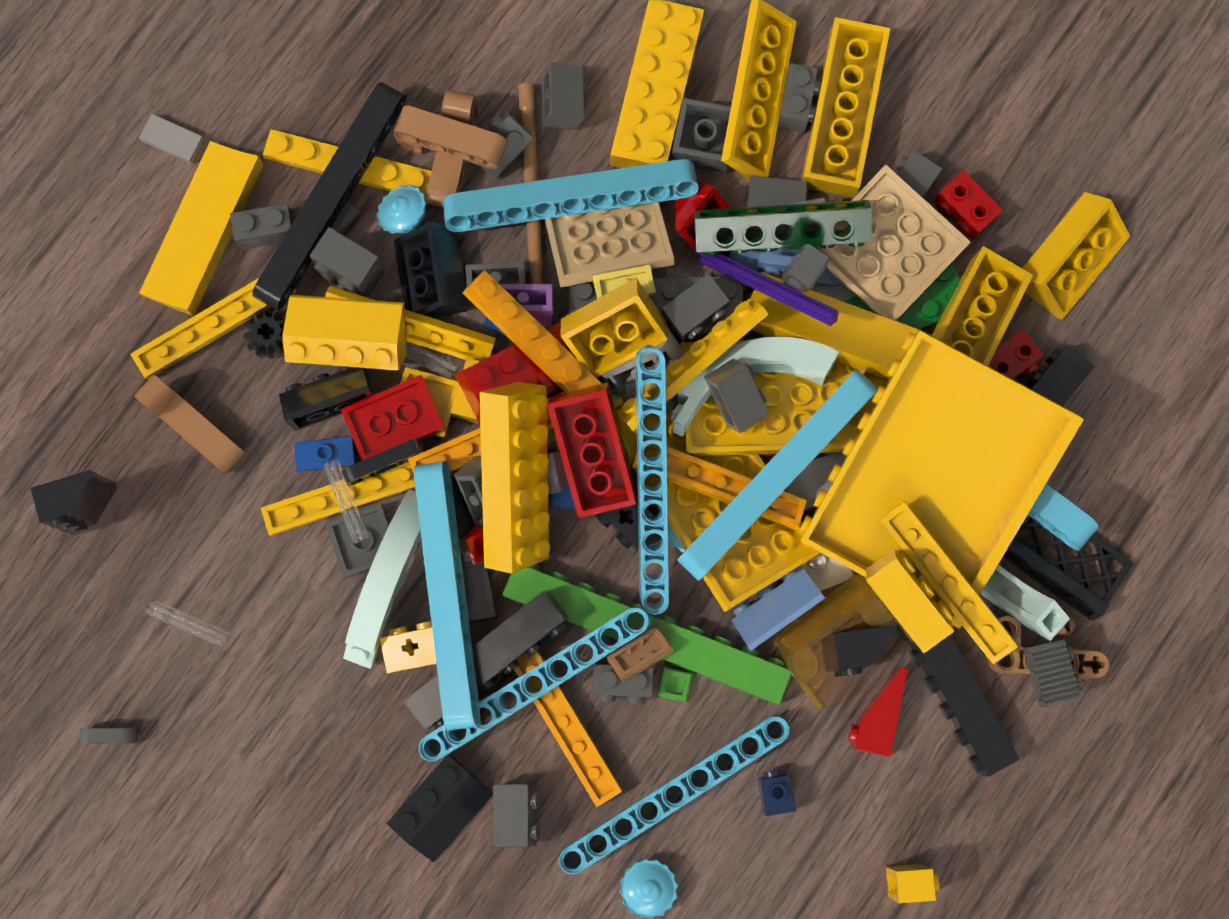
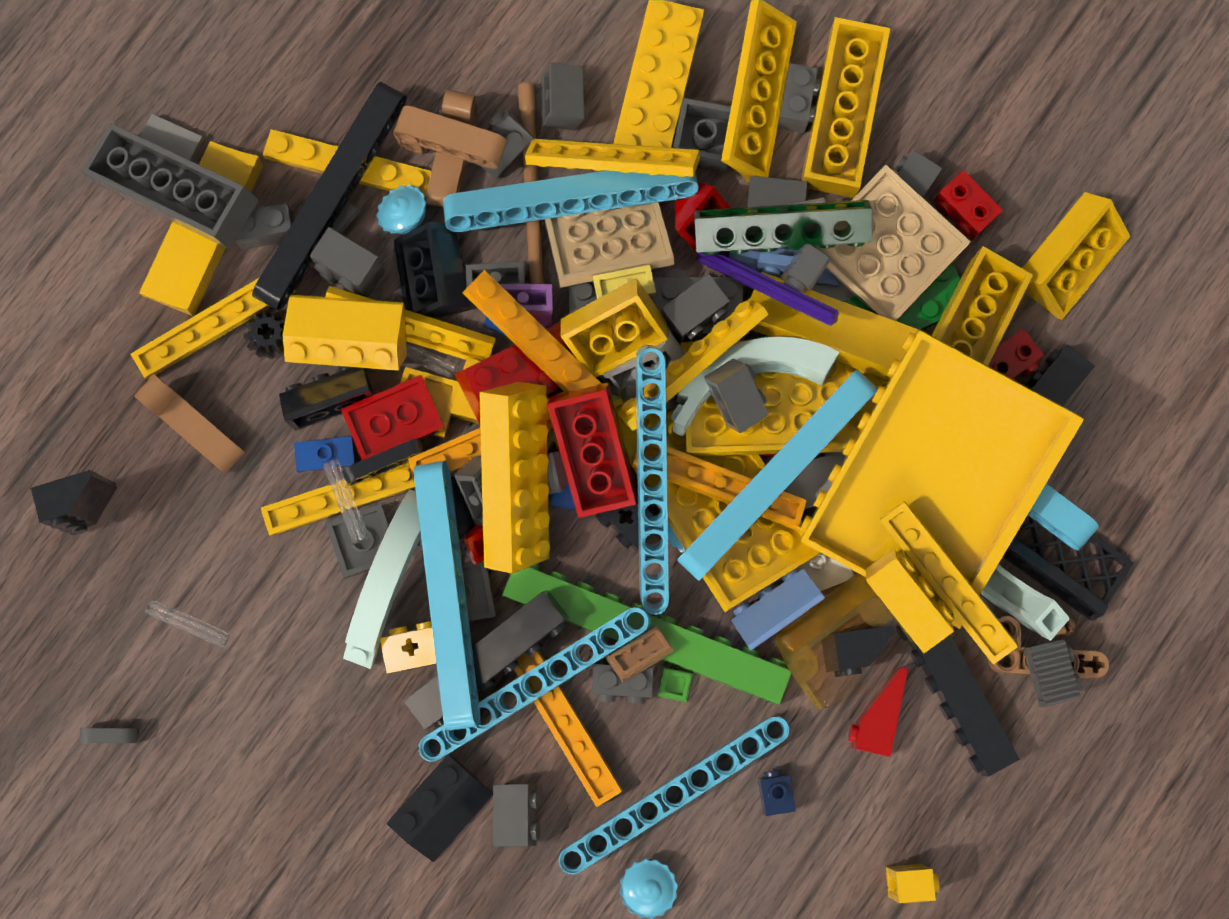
(170, 186): none -> dark grey brick
(613, 157): none -> yellow plate

